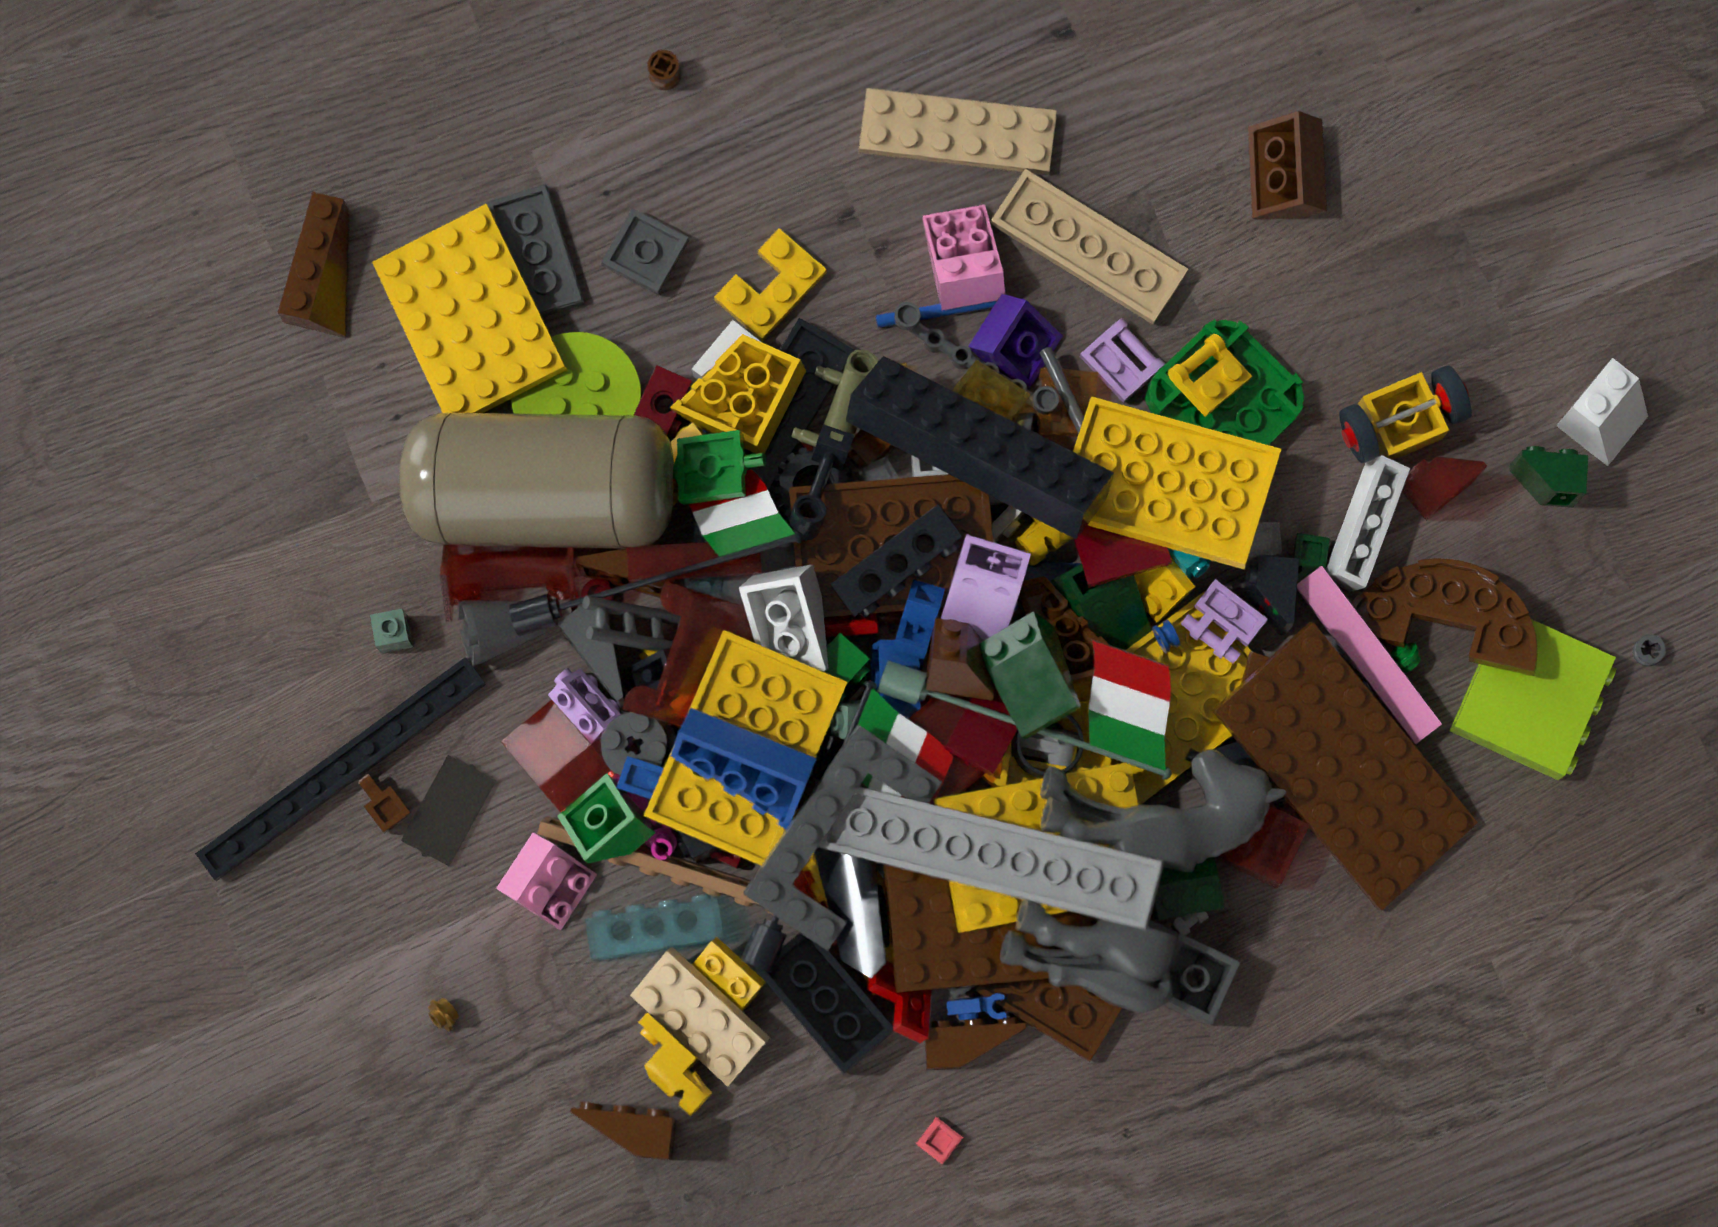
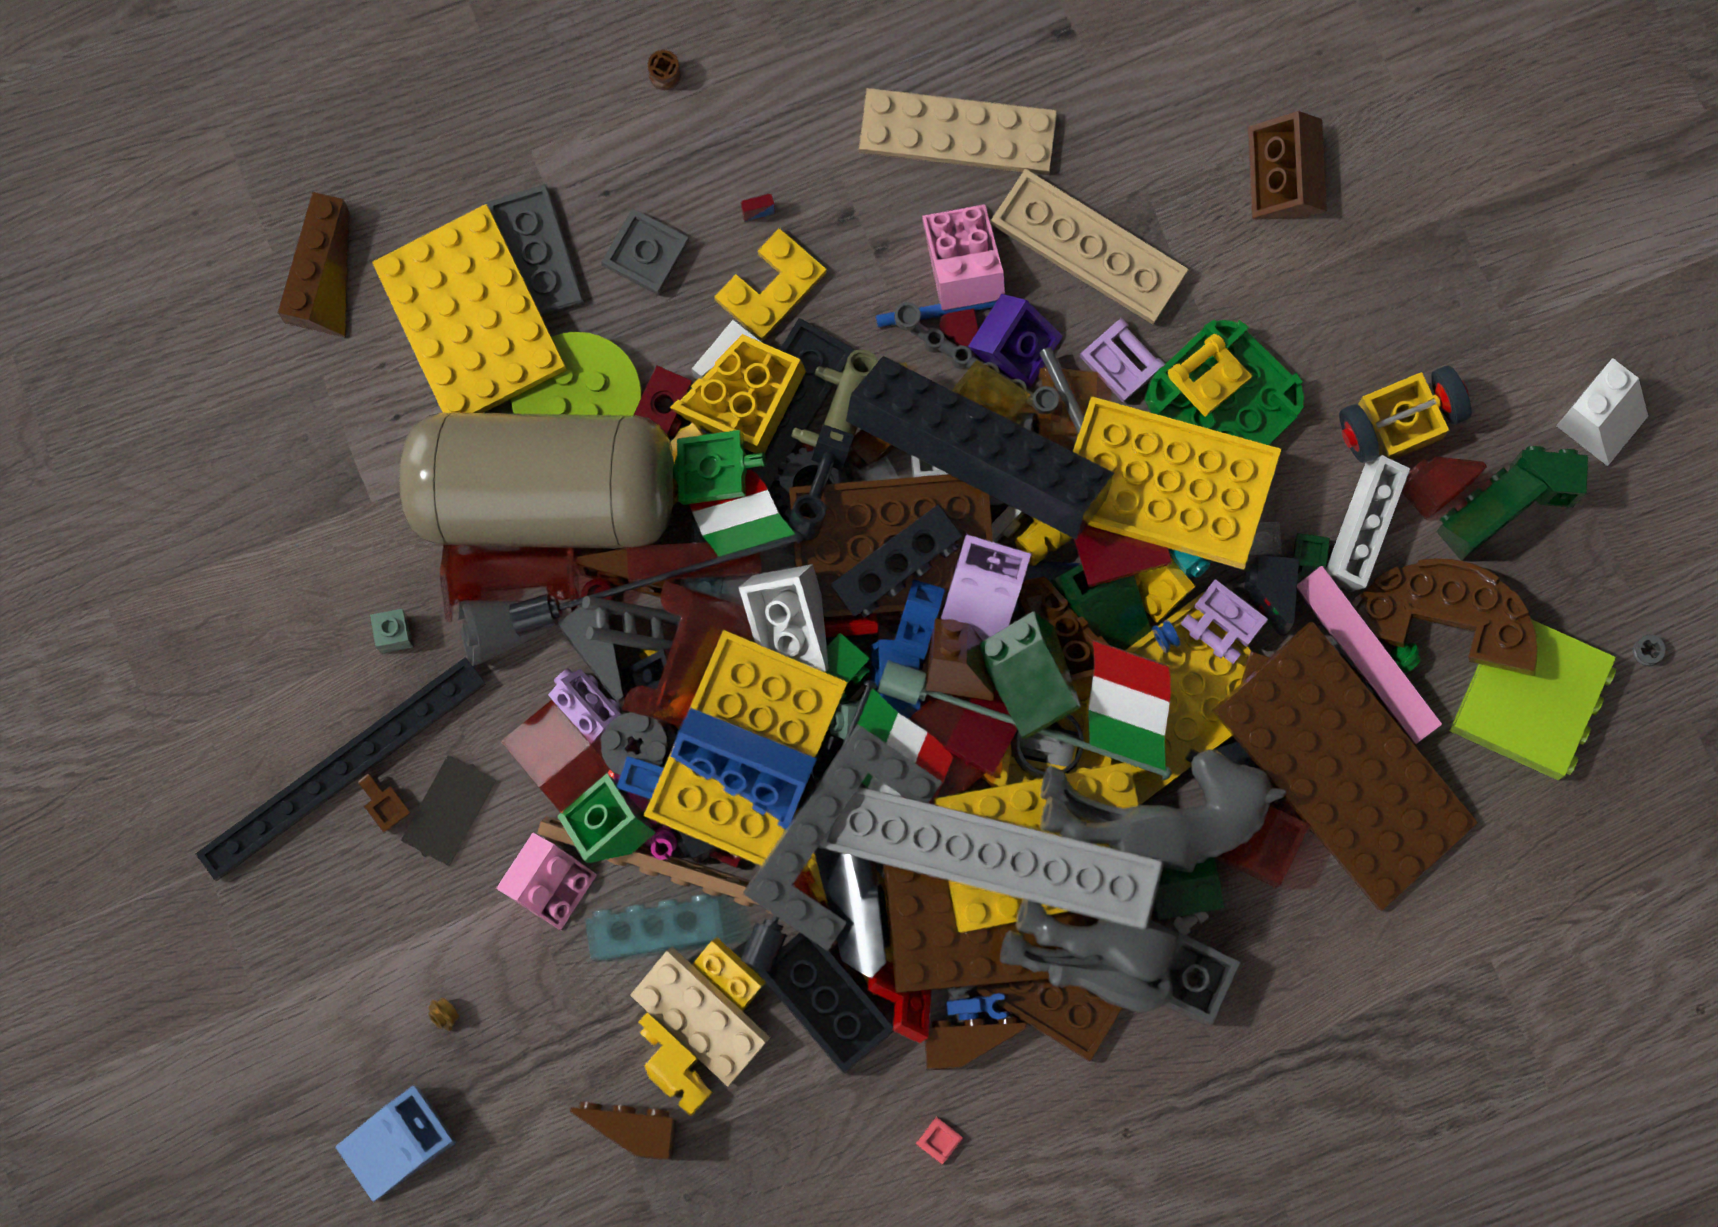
(395, 1143): none -> medium blue slope
(757, 207): none -> dark red tile
(959, 326): none -> dark red tile
(1489, 510): none -> dark green slope

